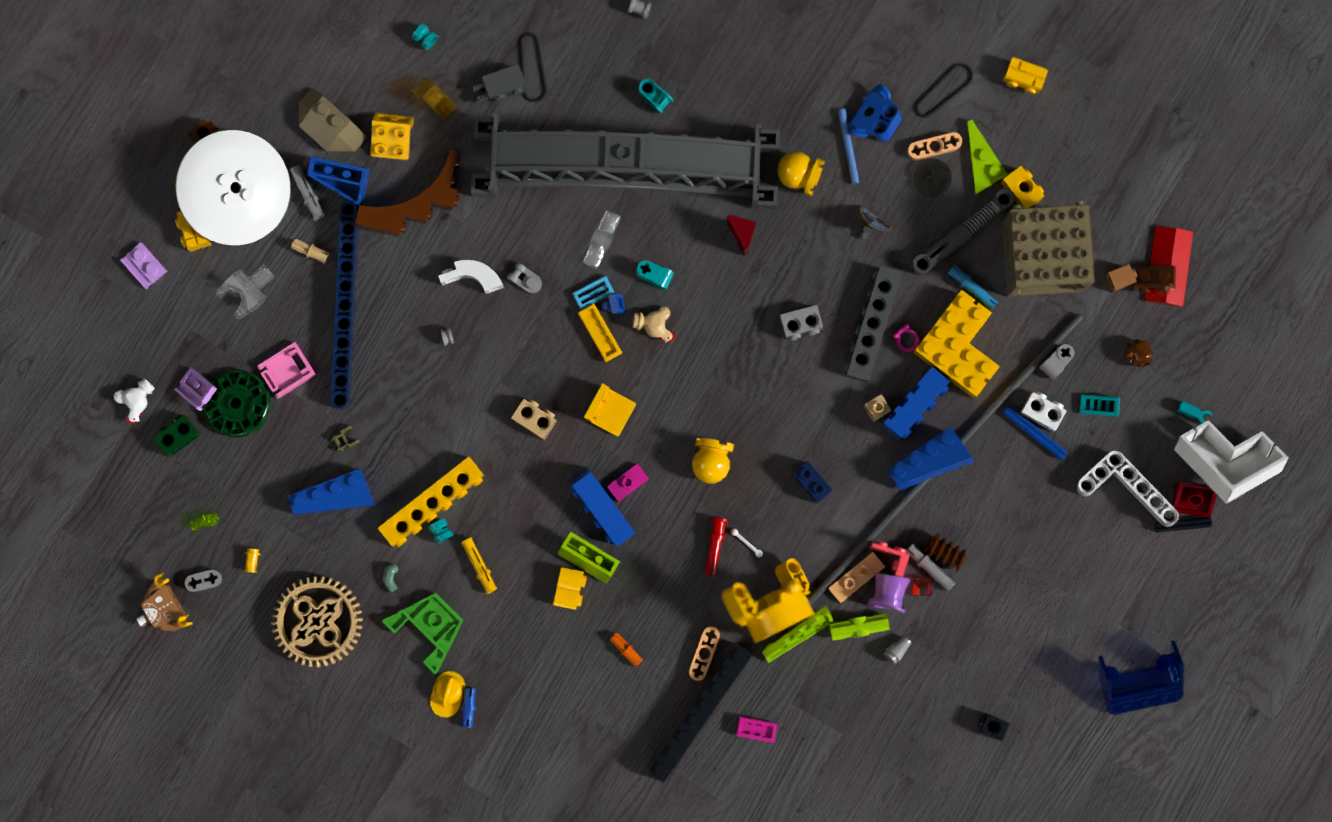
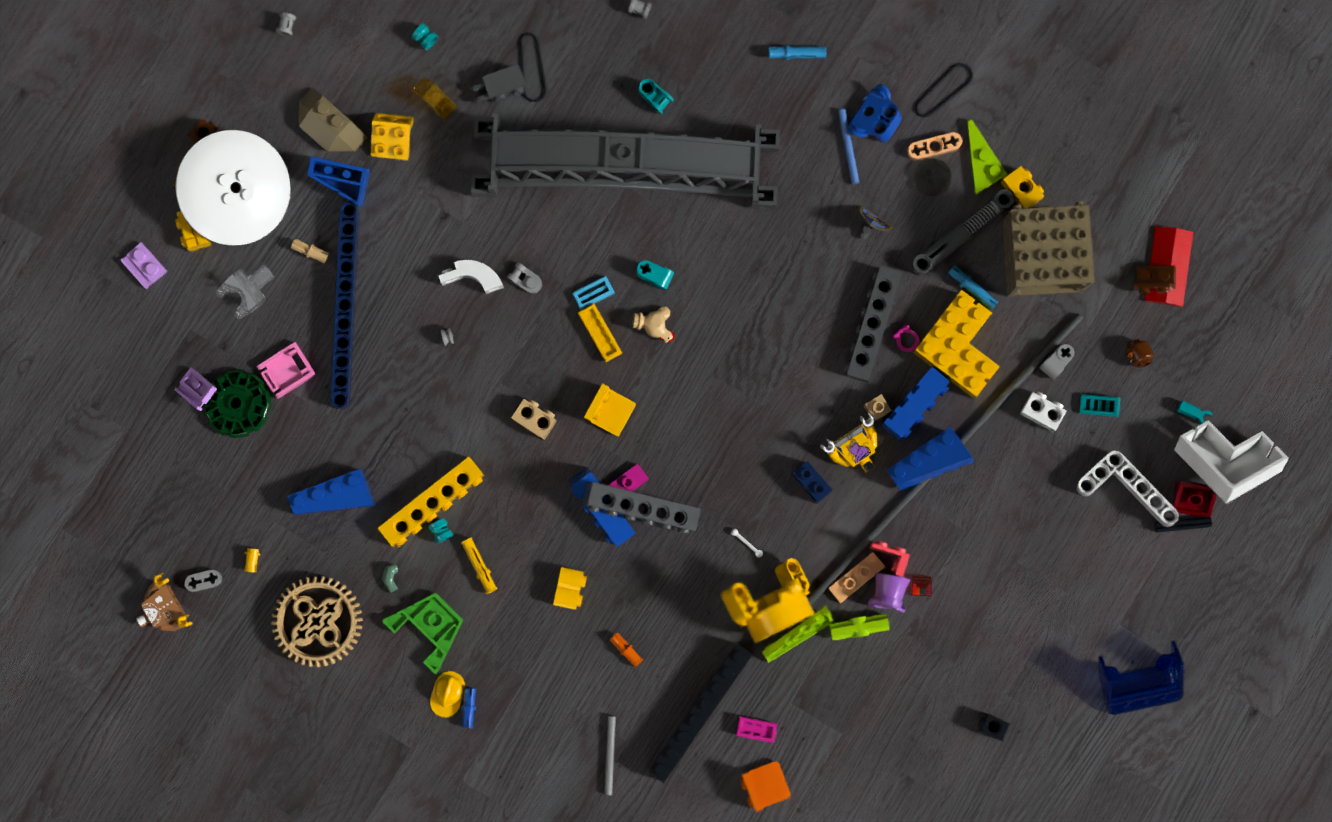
(135, 399): white animal -> none
(179, 440): dark green brick -> none
(205, 521): clear neon green arm -> none
(285, 24): none -> light grey bush
(307, 192): light grey pin -> none
(340, 447): olive piece -> none
(390, 218): reddish brown arch -> none
(588, 557): lime brick -> none
(601, 239): clear piece -> none
(610, 755): none -> light grey bar
(615, 304): blue tile -> none
(688, 514): none -> dark grey brick
(694, 665): light nougat beam -> none
(711, 461): yellow tile -> none
(716, 536): red pin -> none
(742, 231): dark red slope -> none
(765, 786): none -> orange bracket
(797, 52): none -> dark azure pin
(799, 171): yellow tile -> none
(799, 318): light grey brick -> none
(855, 446): none -> torso
(896, 651): light grey cone -> none
(930, 567): light grey pin -> none
(946, 552): reddish brown piece -> none
(1025, 75): yellow brick -> none
(1035, 432): blue axle -> none
(1121, 278): medium nougat brick -> none

